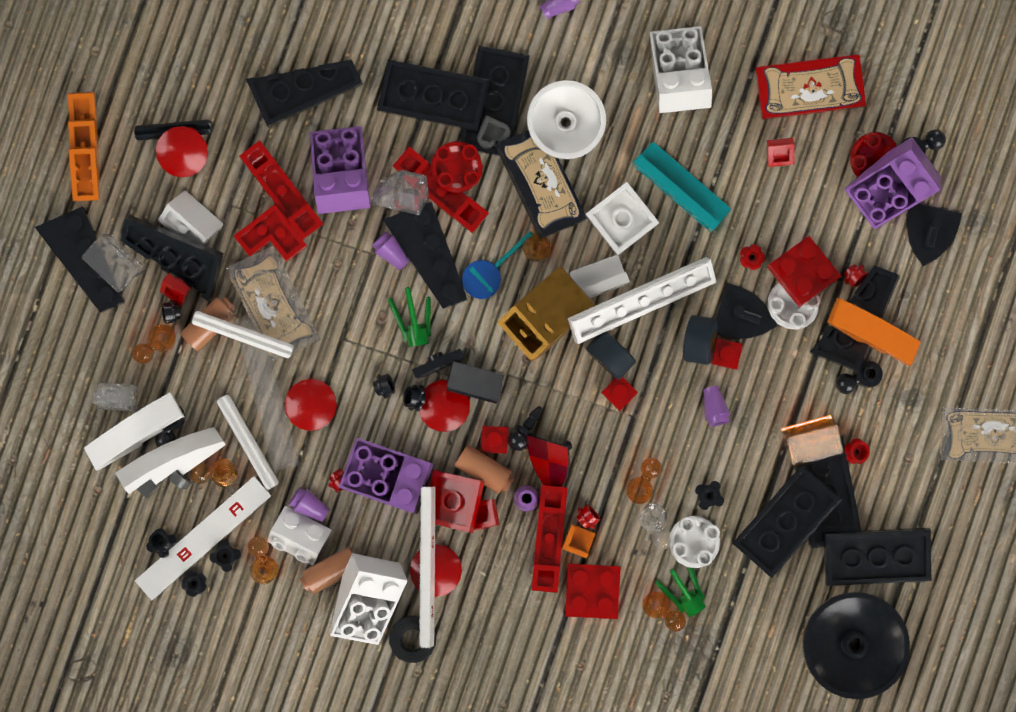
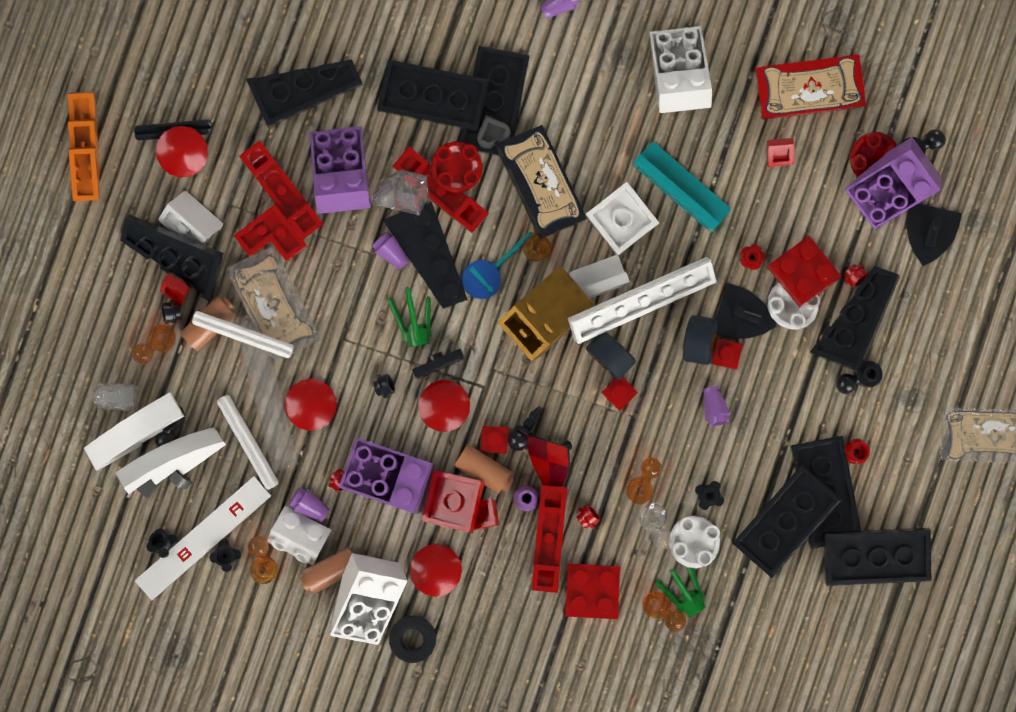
(69, 239): black wing -> none
(113, 262): clear panel -> none
(186, 583): black plate -> none
(202, 473): clear orange plate -> none
(414, 397): black plate -> none
(427, 567): white tile -> none
(474, 382): black panel -> none
(571, 102): white dish -> none
(578, 541): orange panel -> none
(812, 440): clear orange panel -> none
(873, 331): orange slope -> none
(880, 651): black dish -> none

